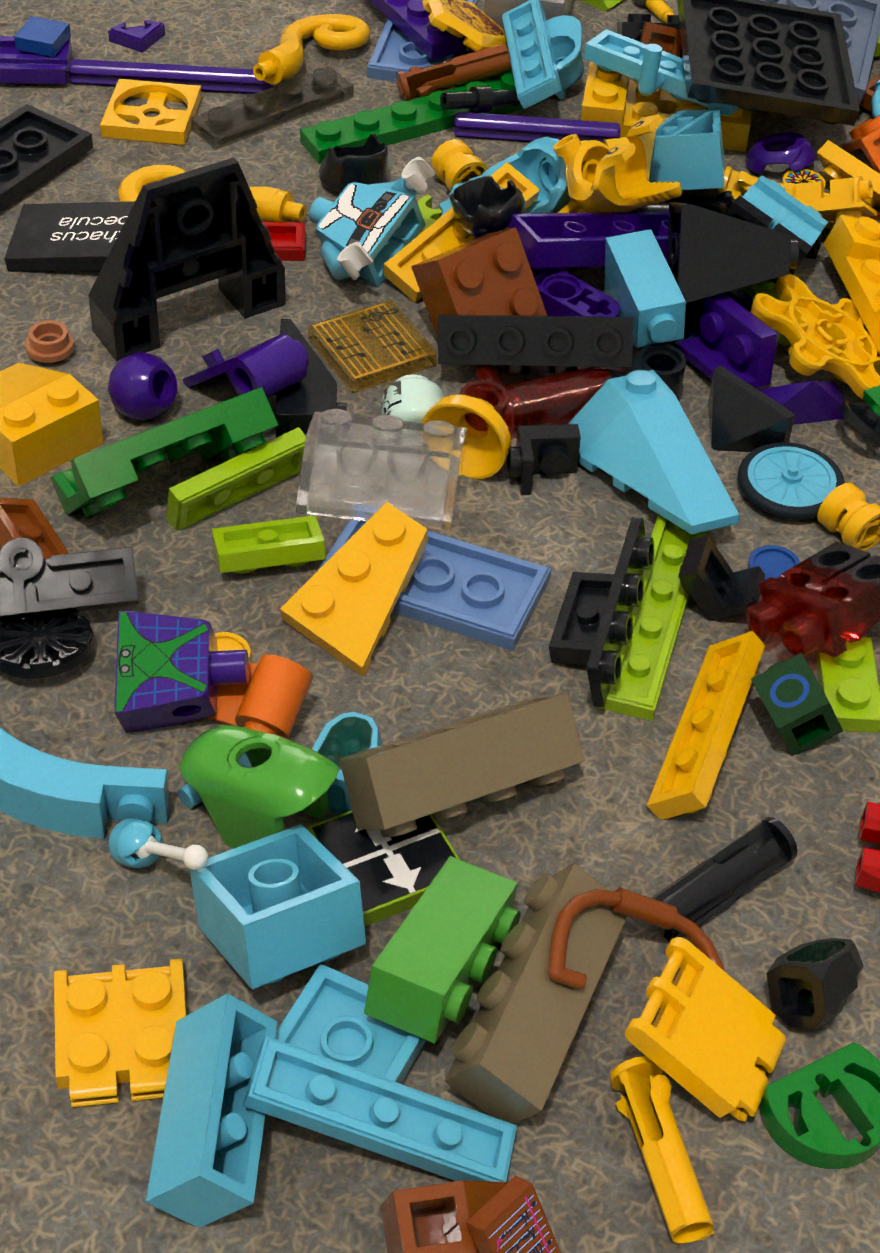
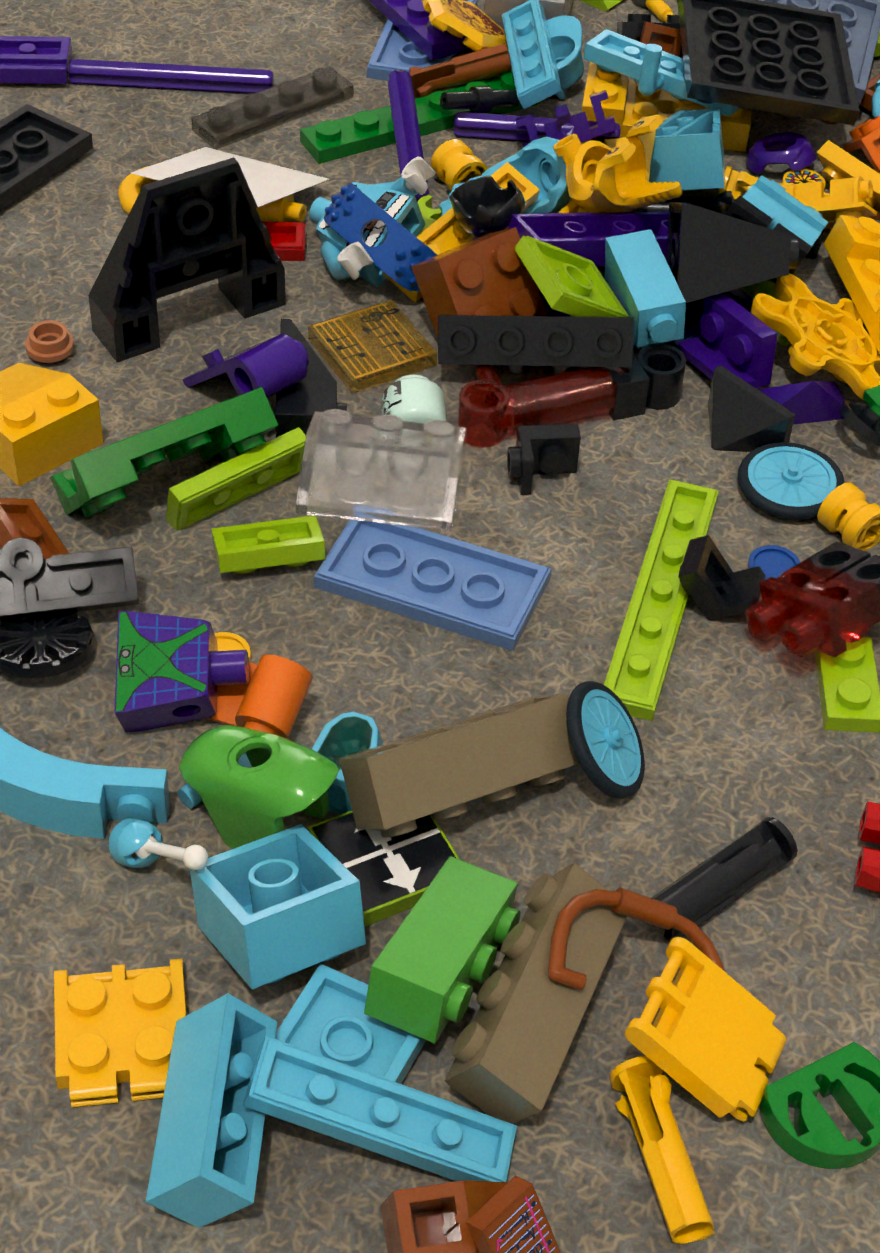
(42, 36): blue tile -> none
(65, 236): black tile -> none
(137, 37): dark purple tile -> none
(142, 386): dark purple piece -> none
(168, 127): yellow piece -> none
(264, 179): none -> white sticker
(328, 31): yellow plant -> none
(350, 215): none -> blue piece
(355, 591): yellow wing -> none
(358, 164): black hair -> none
(405, 119): none -> dark purple axle
(483, 449): yellow piece -> none
(568, 280): none -> lime tile
(579, 122): none -> dark purple piece
(599, 614): black bracket -> none
(605, 740): none -> wheel
(648, 445): medium azure wedge -> none
(706, 727): yellow plate -> none
(797, 704): dark green brick -> none
(813, 981): black rock -> none

